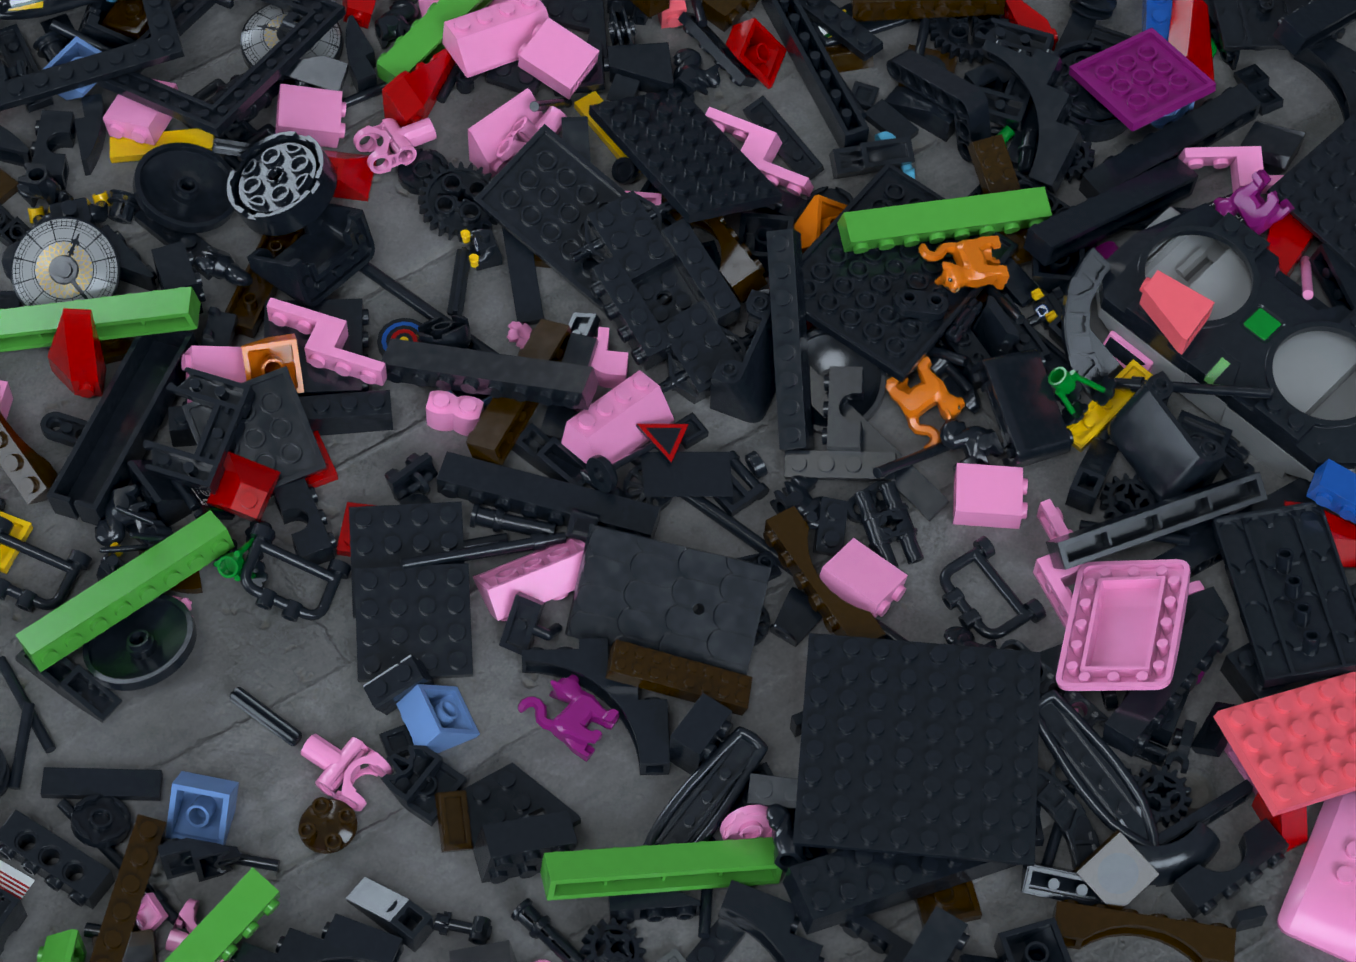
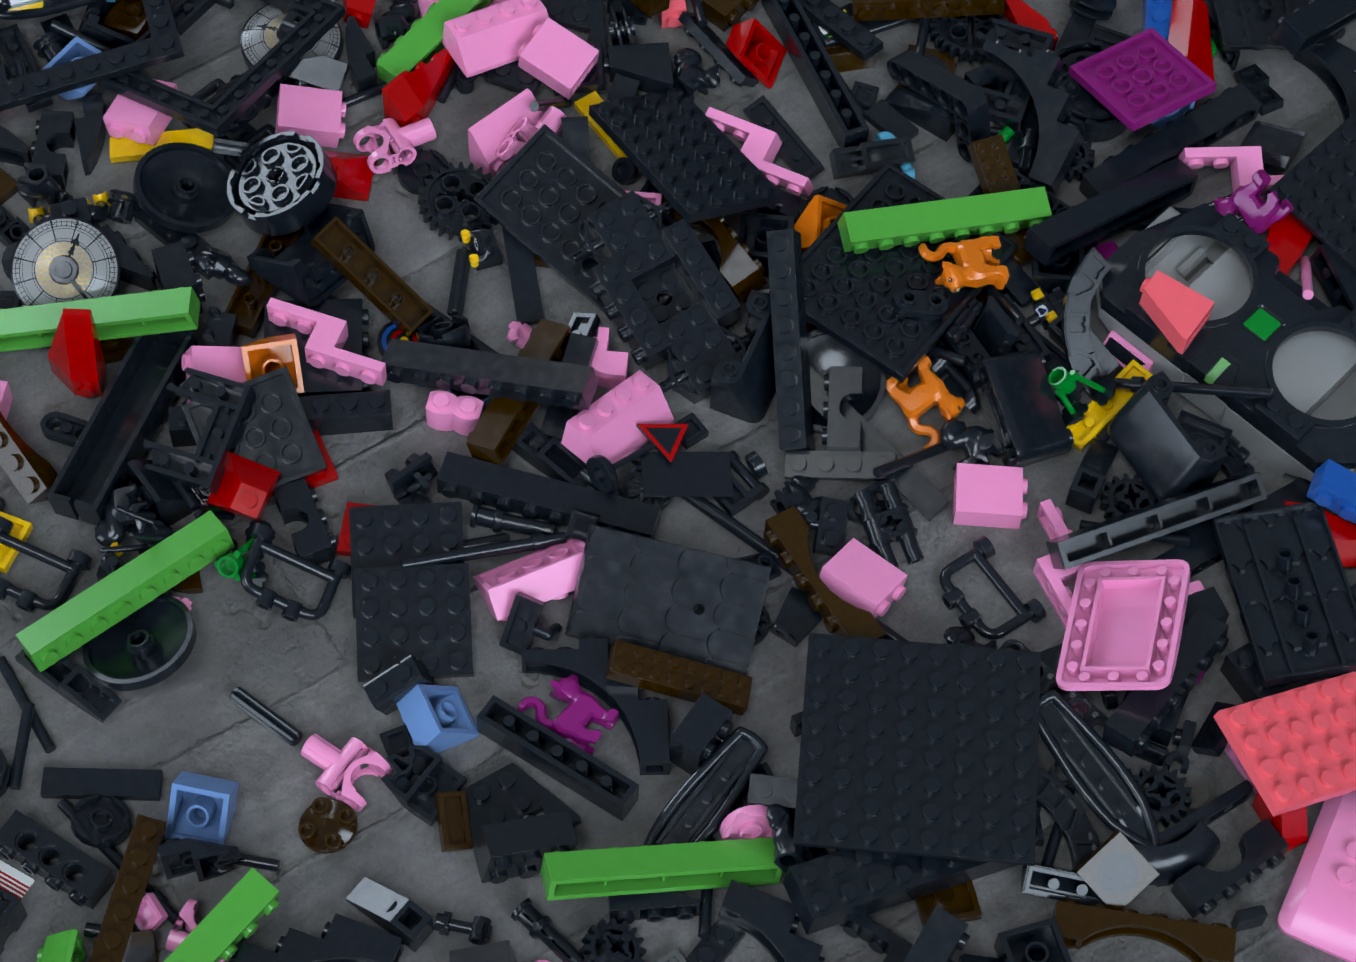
(371, 276): none -> dark brown piece
(557, 758): none -> black brick

